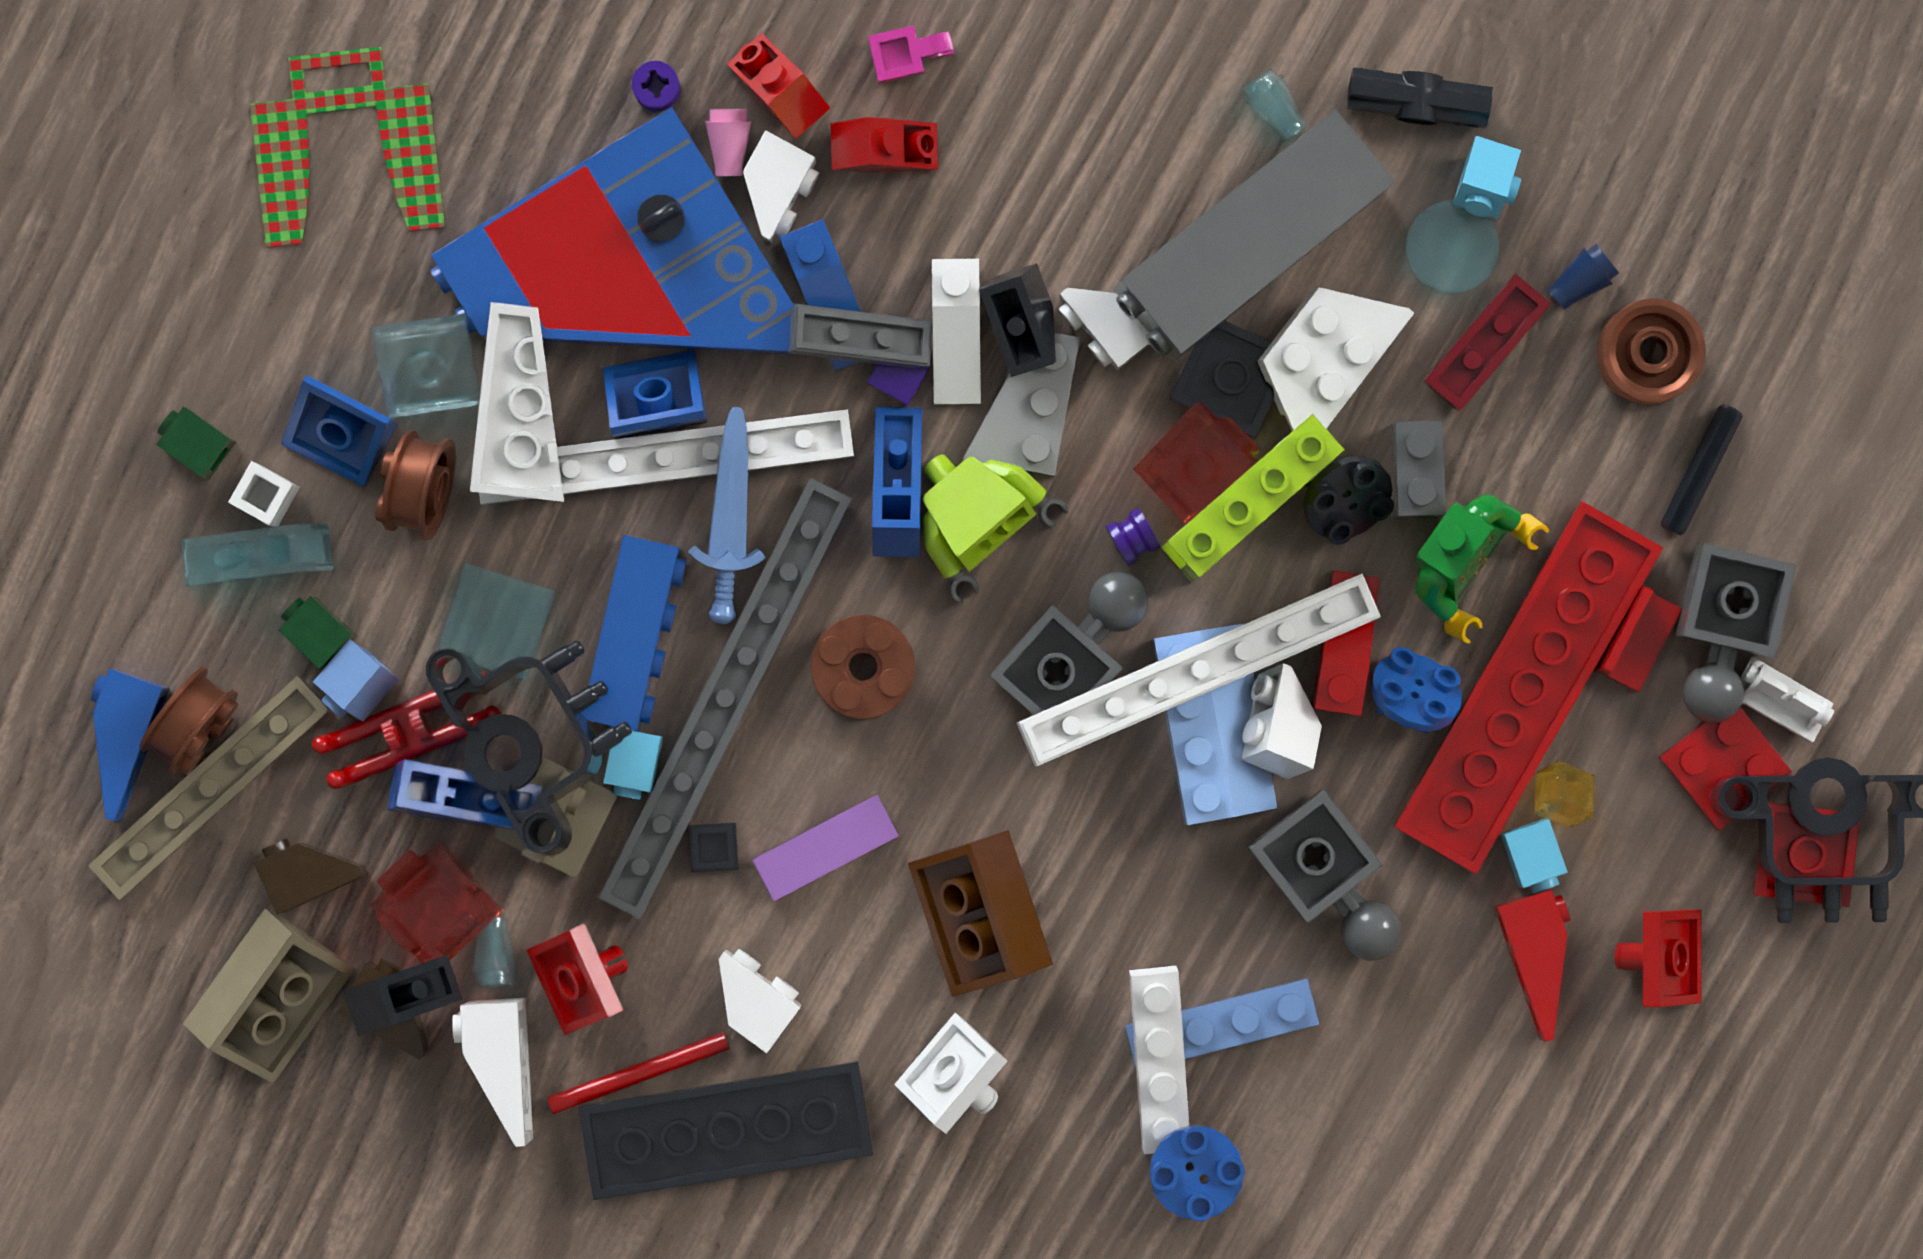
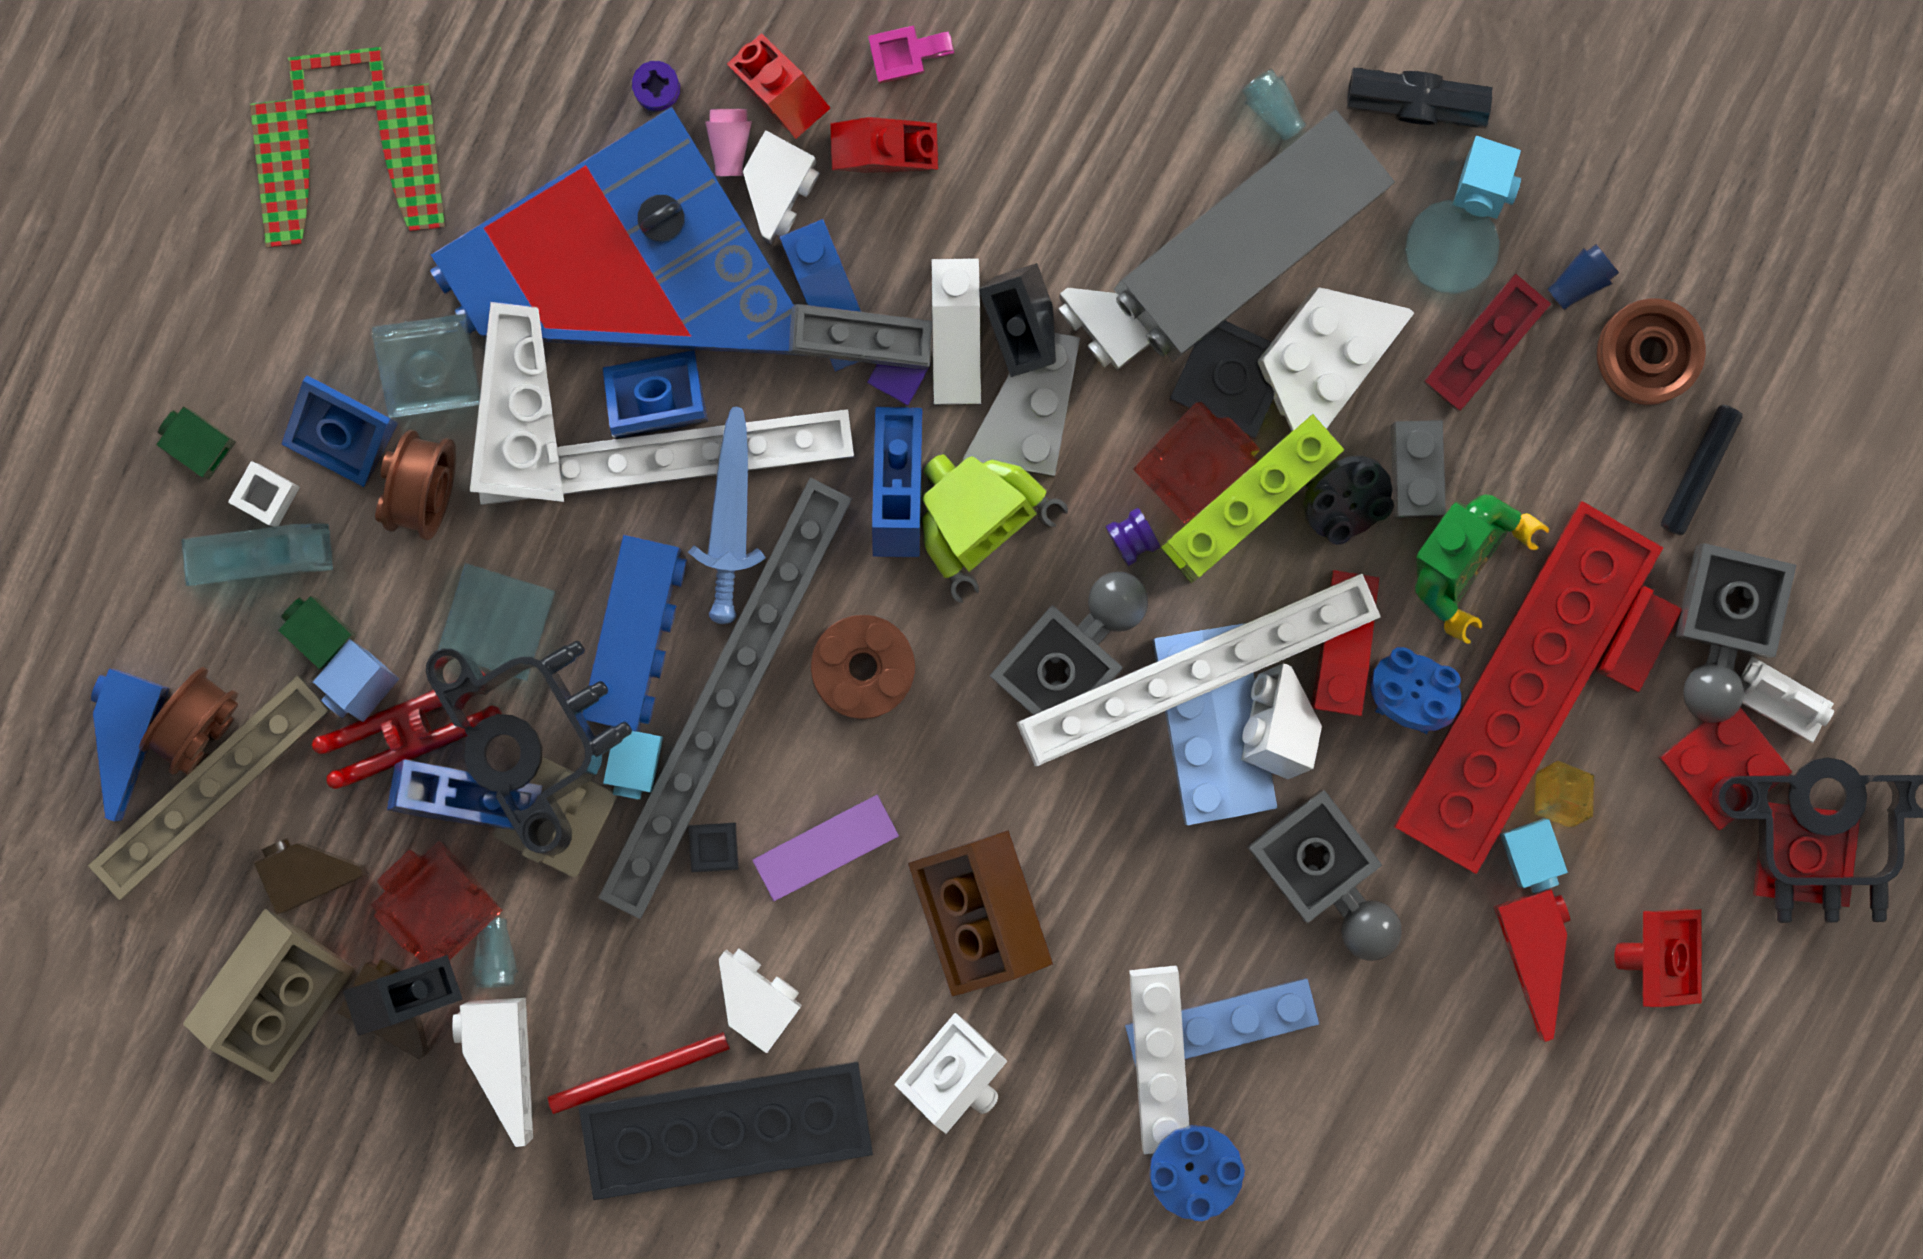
(578, 978): red tile -> none

